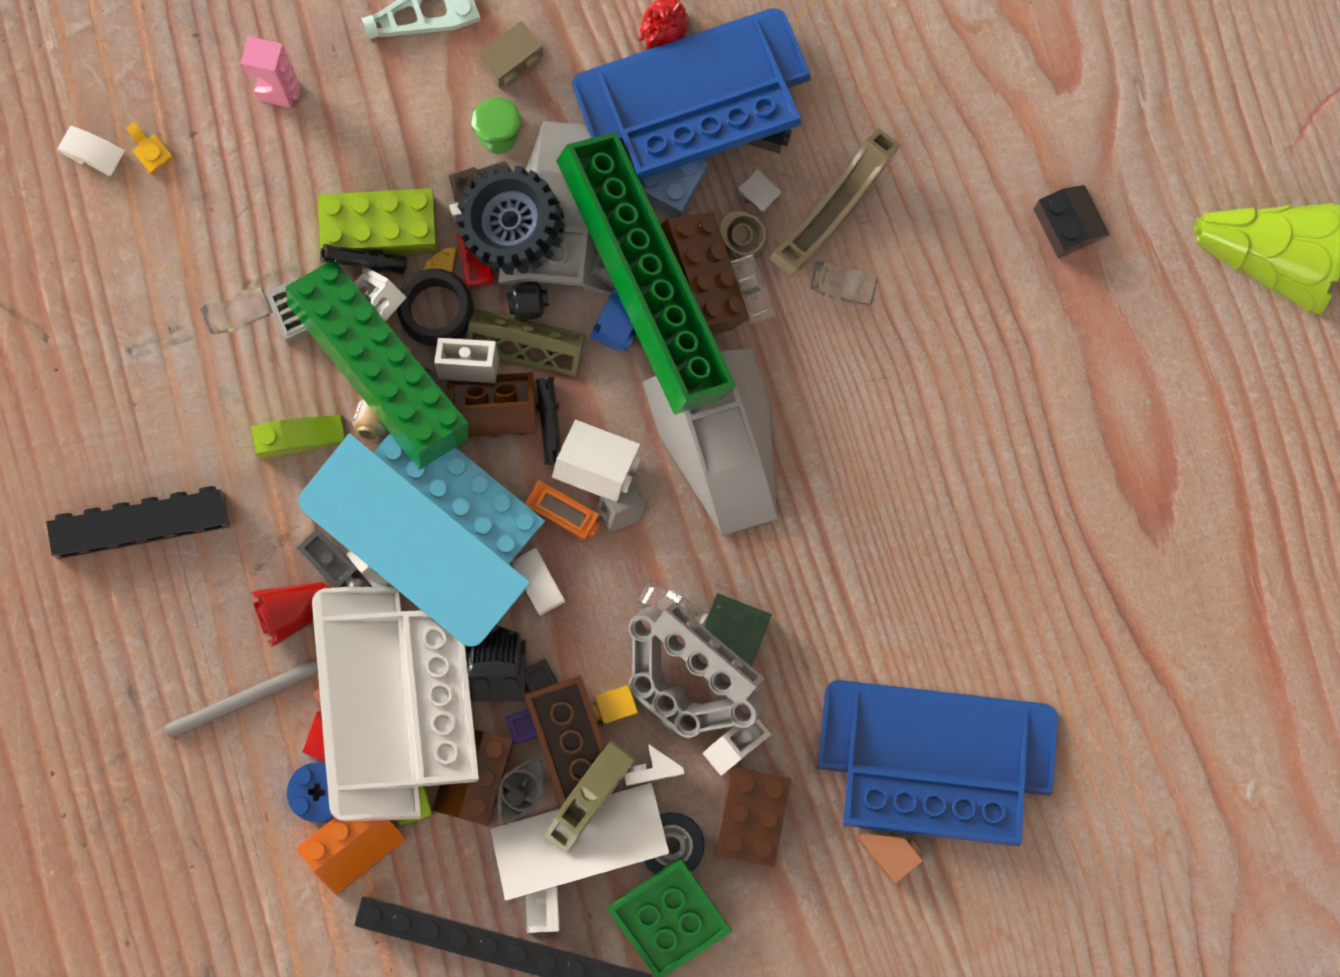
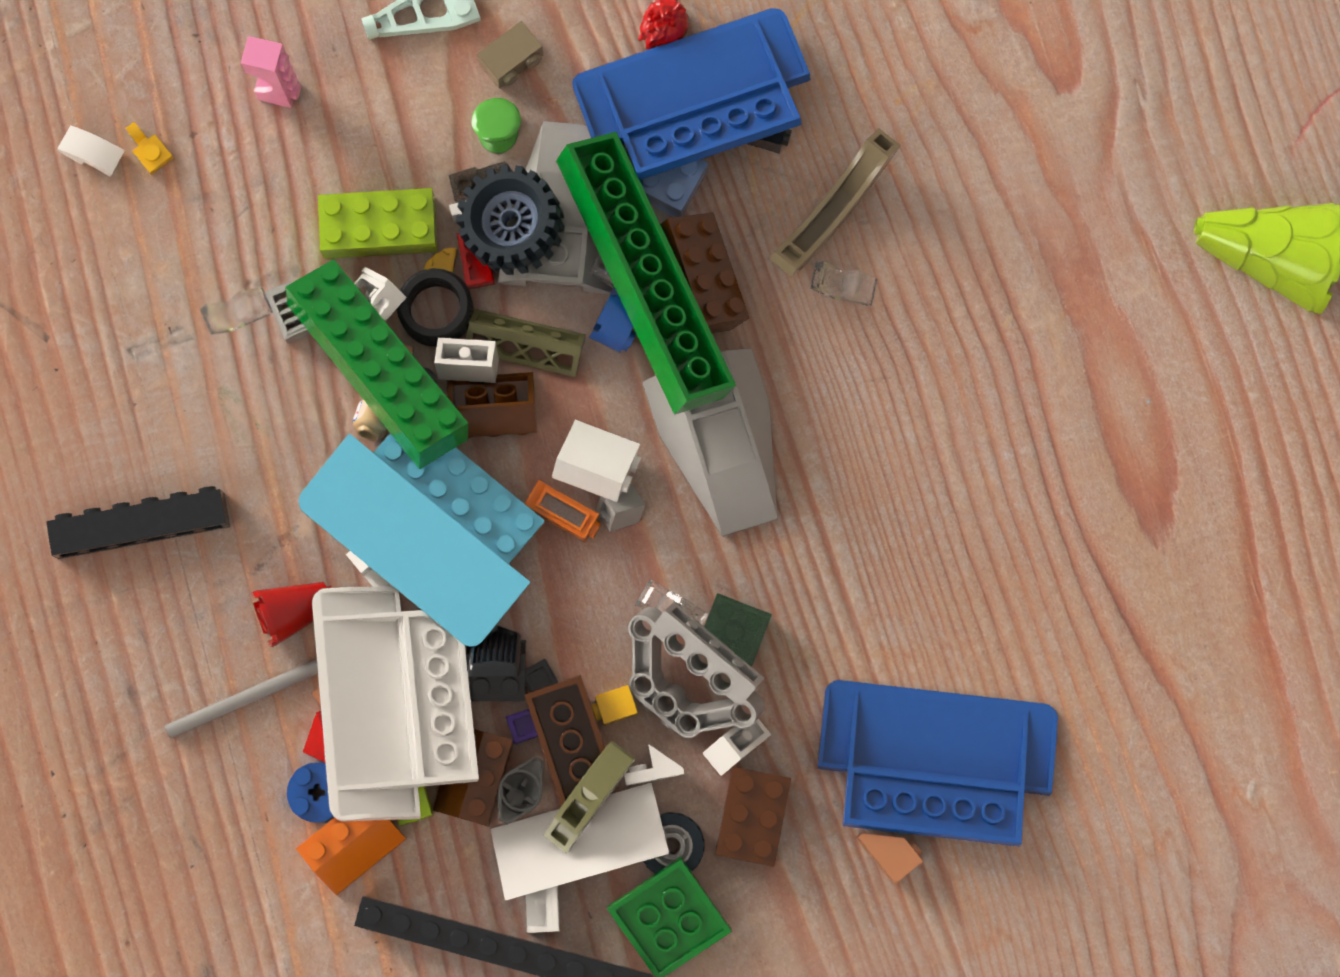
(296, 435): lime slope -> none
(330, 561): dark grey plate -> none
(376, 260): black pin -> none
(527, 300): black head -> none
(542, 588): white slope -> none
(549, 421): black pin -> none
(742, 234): dark tan piece -> none
(753, 289): clear slope -> none
(759, 191): light grey panel -> none
(1070, 220): black slope -> none

